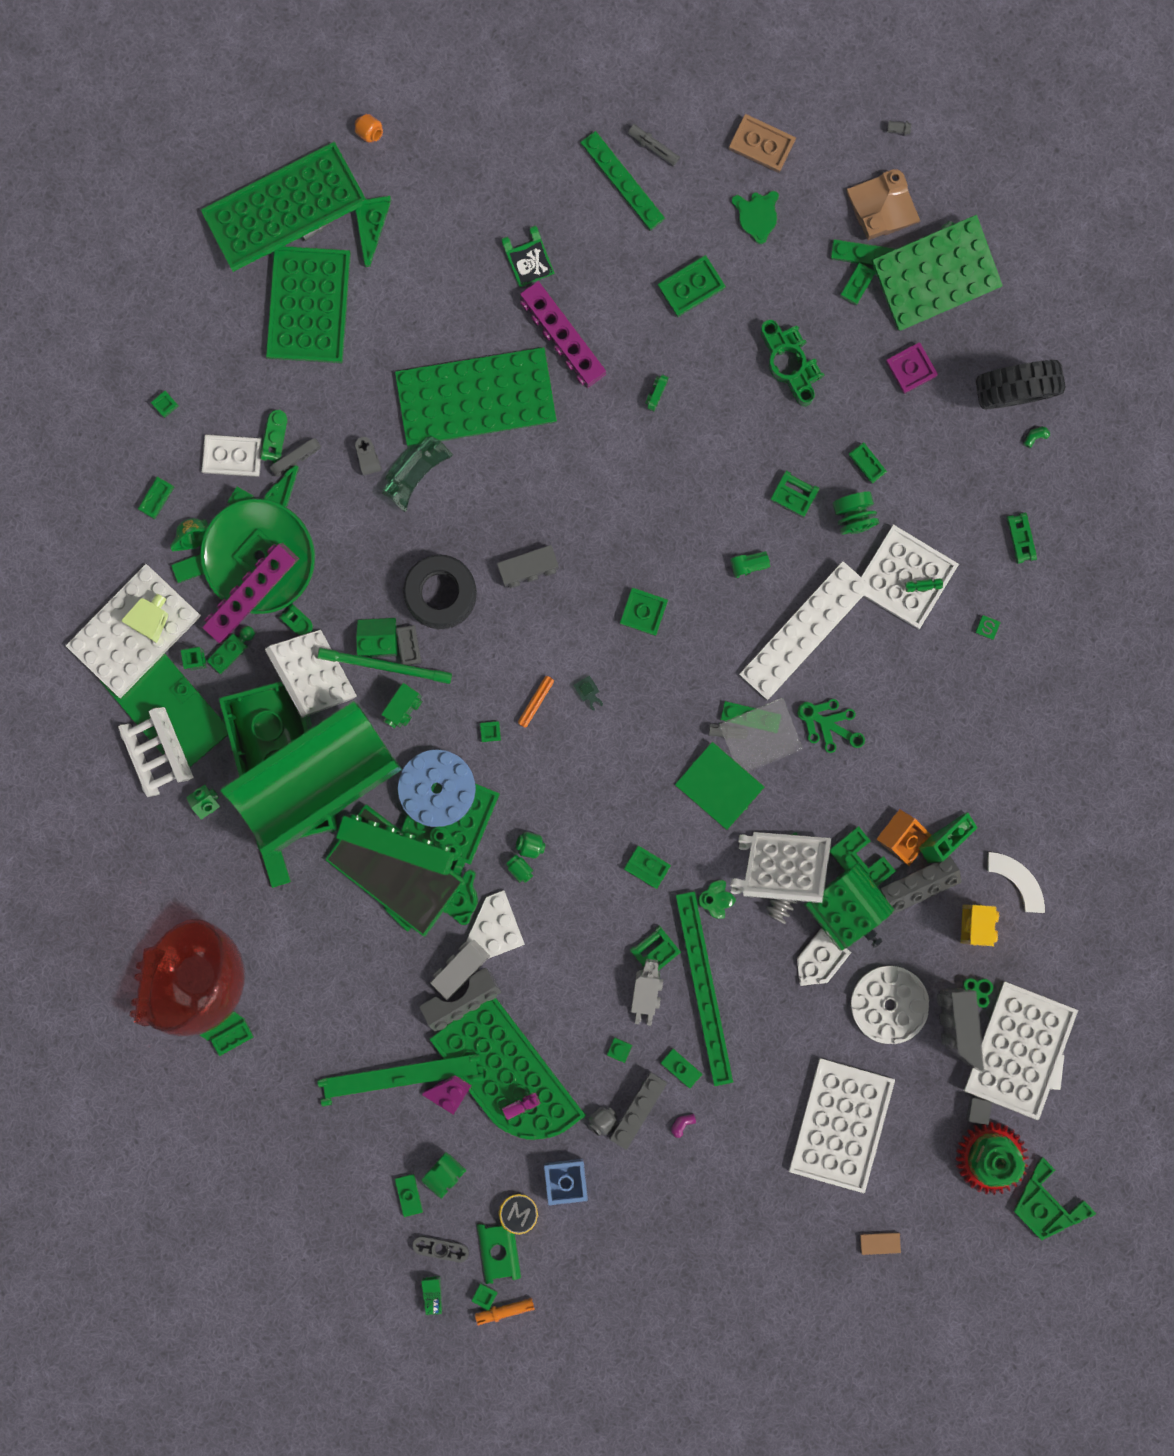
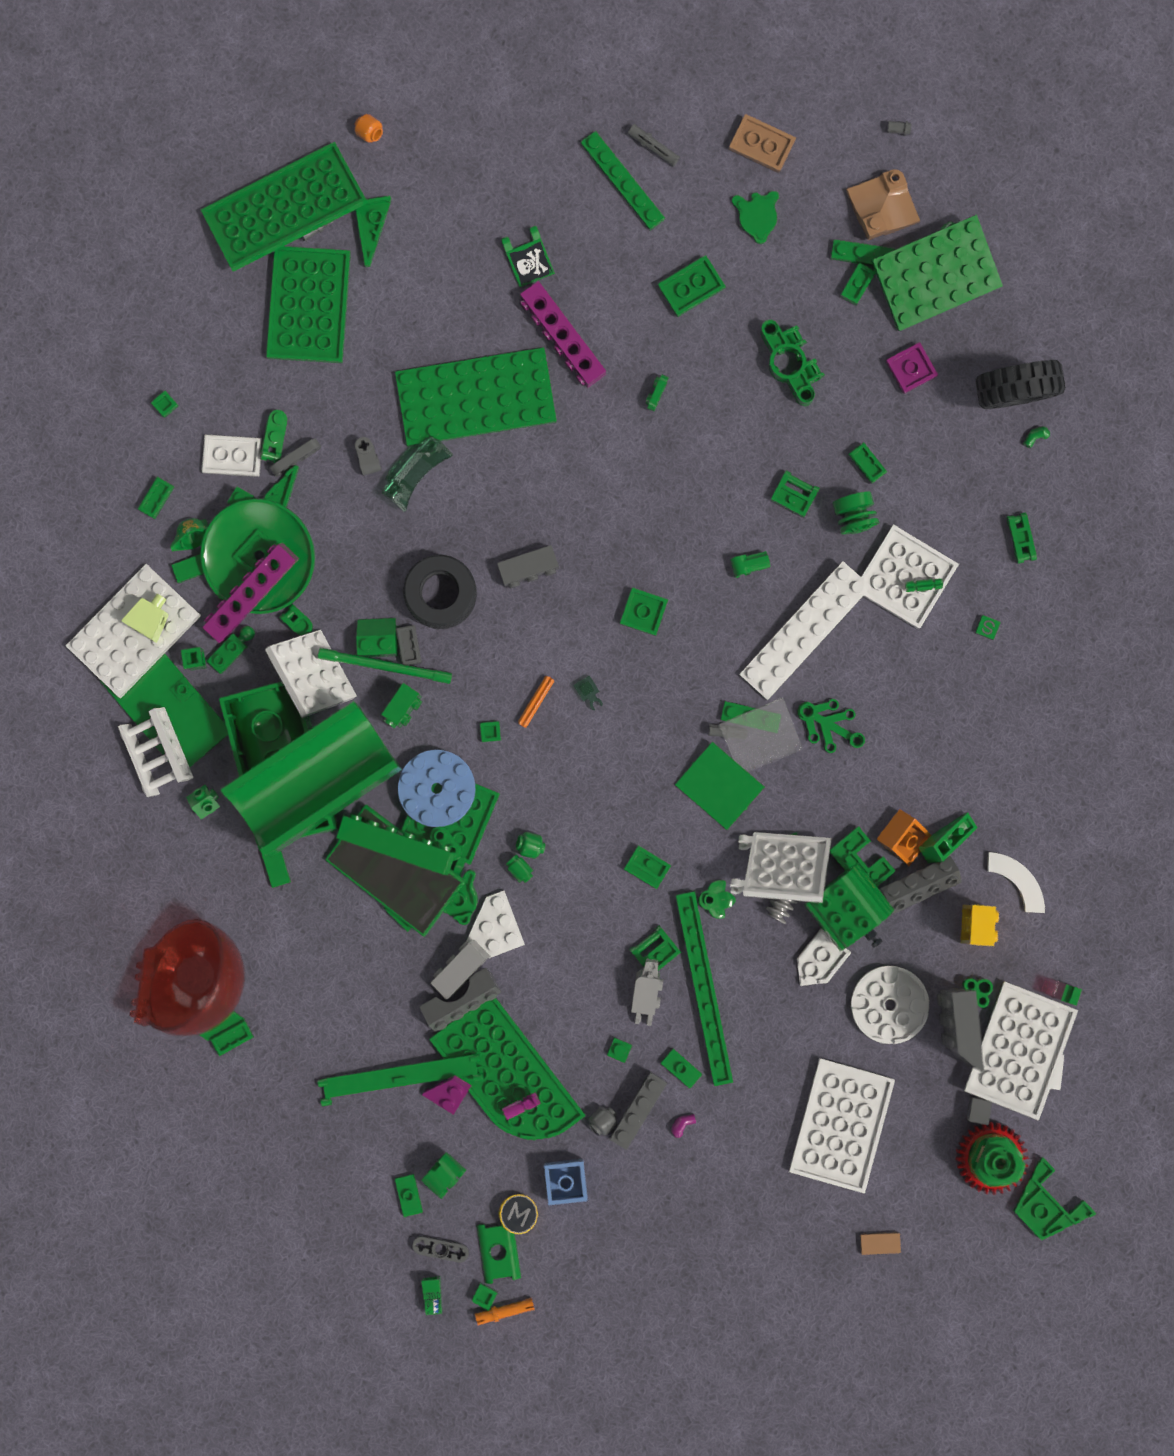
(1061, 991): none -> leg

